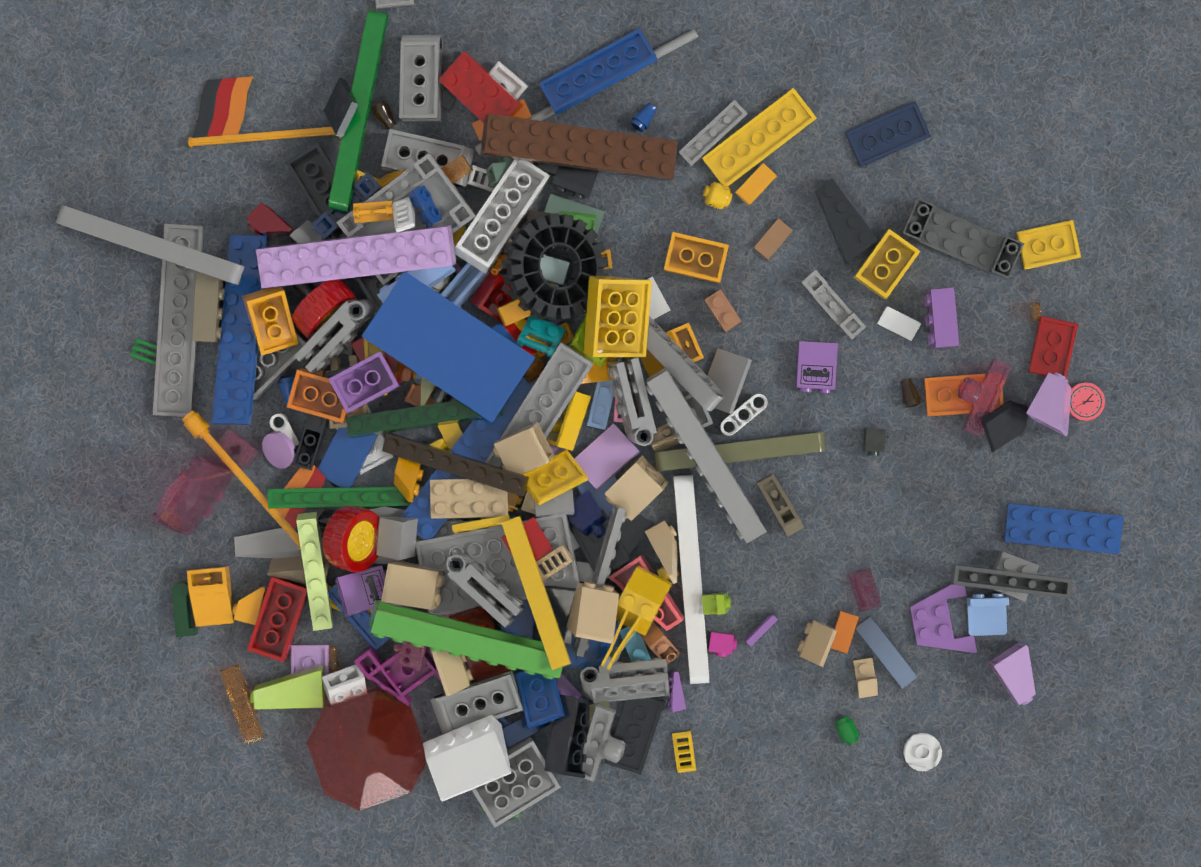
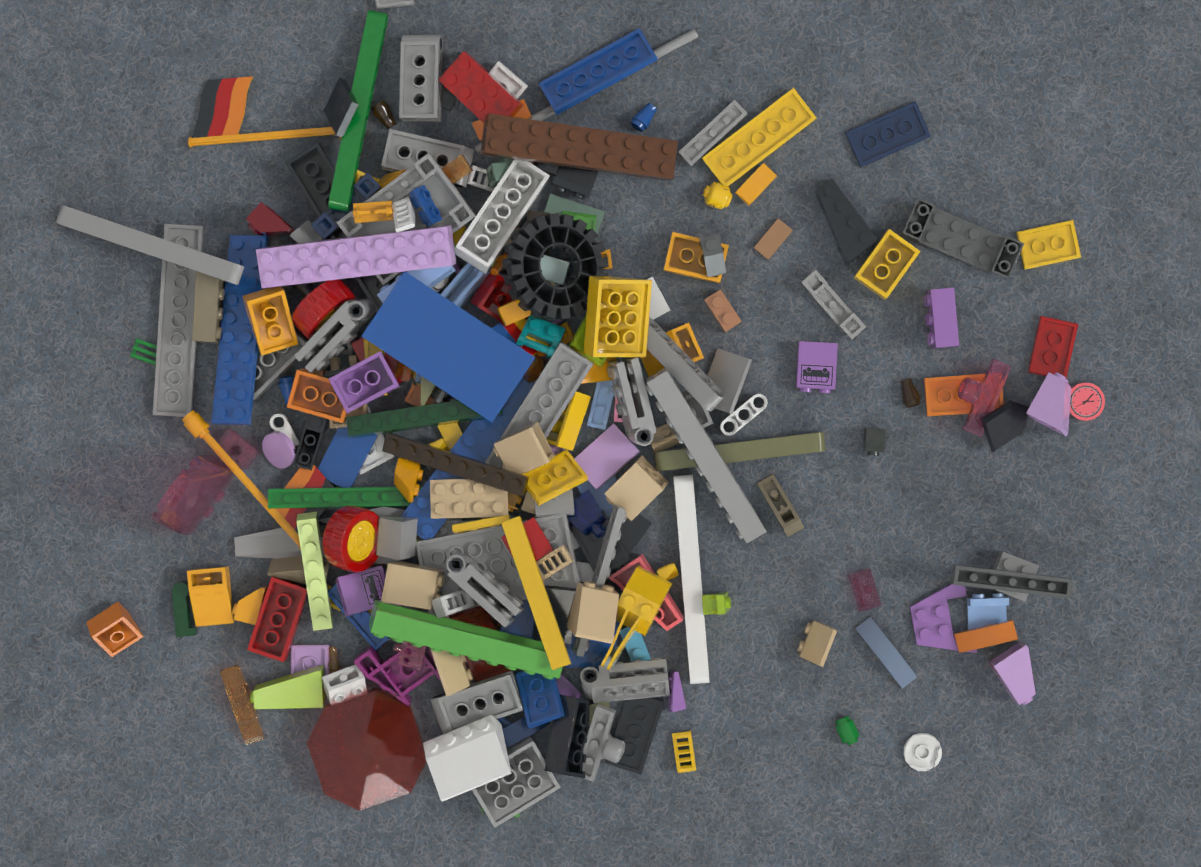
(114, 629): none -> orange slope
(442, 606): none -> white slope
(660, 644): nougat slope -> none
(665, 547): tan slope -> none
(713, 255): none -> dark grey slope
(722, 643): dark pink brick -> none
(761, 629): medium lavender tile -> none
(845, 629): orange tile -> none
(865, 677): tan slope -> none
(899, 323): white slope -> none
(986, 636): none -> orange slope
(1035, 311): clear orange tile -> none
(1063, 528): blue plate -> none

